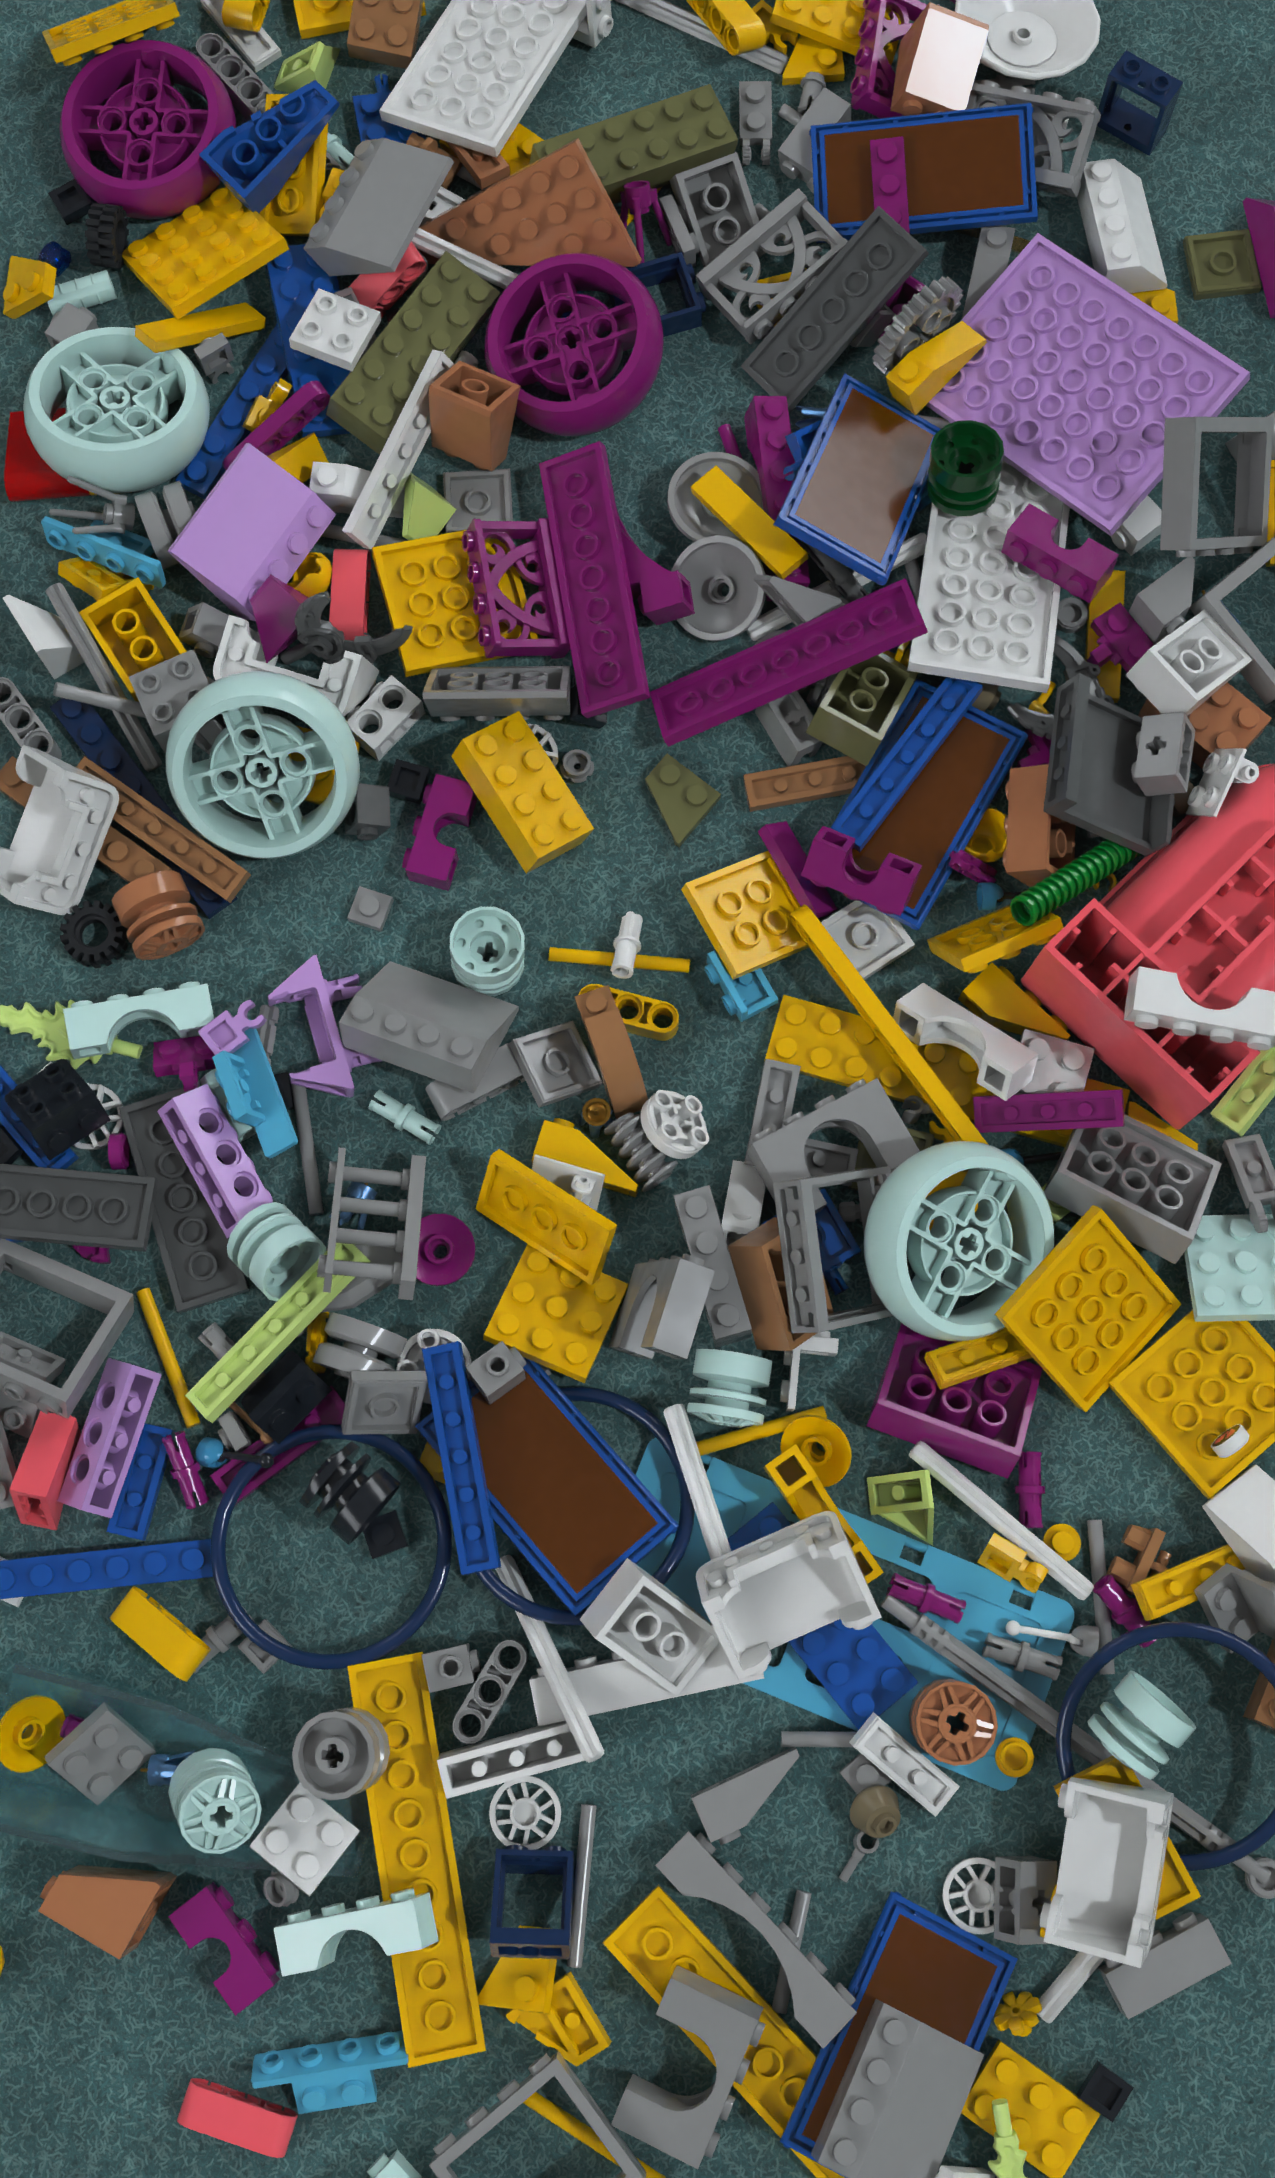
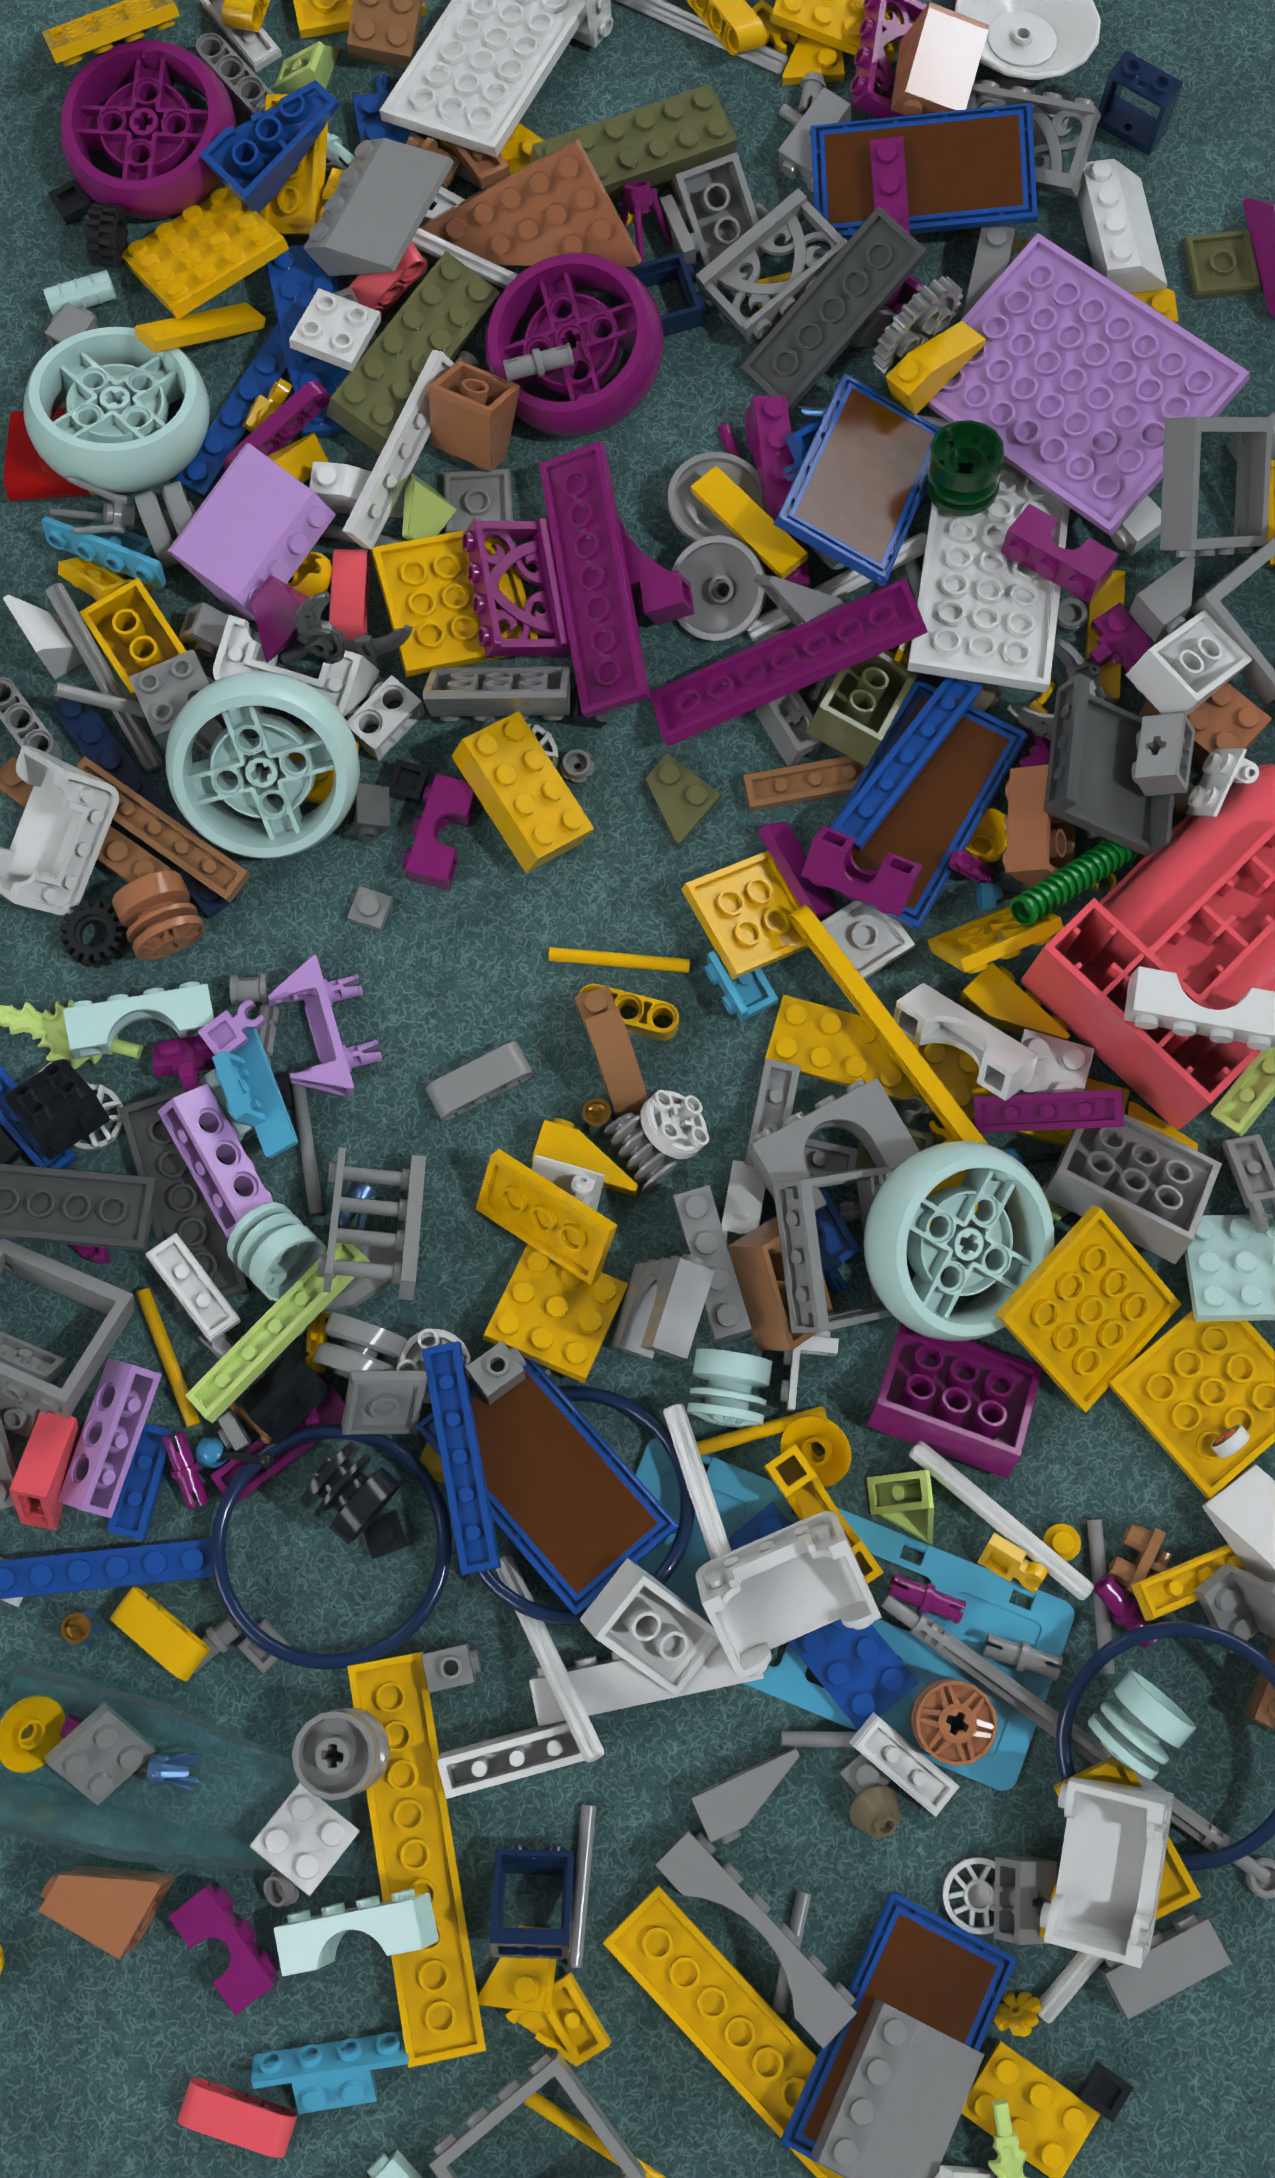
(28, 286): yellow wing -> none
(56, 256): clear blue bush -> none
(78, 1627): none -> pearl gold piece
(118, 1151): magenta tile -> none
(193, 1287): none -> white tile
(211, 1781): light aqua wheel -> none
(214, 356): light grey plate -> none
(252, 989): none -> light grey bush
(404, 1117): light aqua pin -> none
(427, 1025): light grey slope -> none
(454, 1235): magenta dish -> none
(476, 1704): light grey beam -> none
(484, 932): light aqua wheel -> none
(525, 1813): white wheel -> none
(538, 362): none -> light grey pin
(555, 1063): light grey tile -> none
(627, 945): white axle -> none
(687, 2123): light grey arch -> none
(755, 118): light grey hinge -> none
(837, 573): dark grey pin -> none
(857, 1856): light grey hand -> none
(974, 1358): yellow tile -> none
(1014, 1757): yellow plate -> none
(1030, 1489): magenta pin -> none
(1082, 1640): hinge -> none

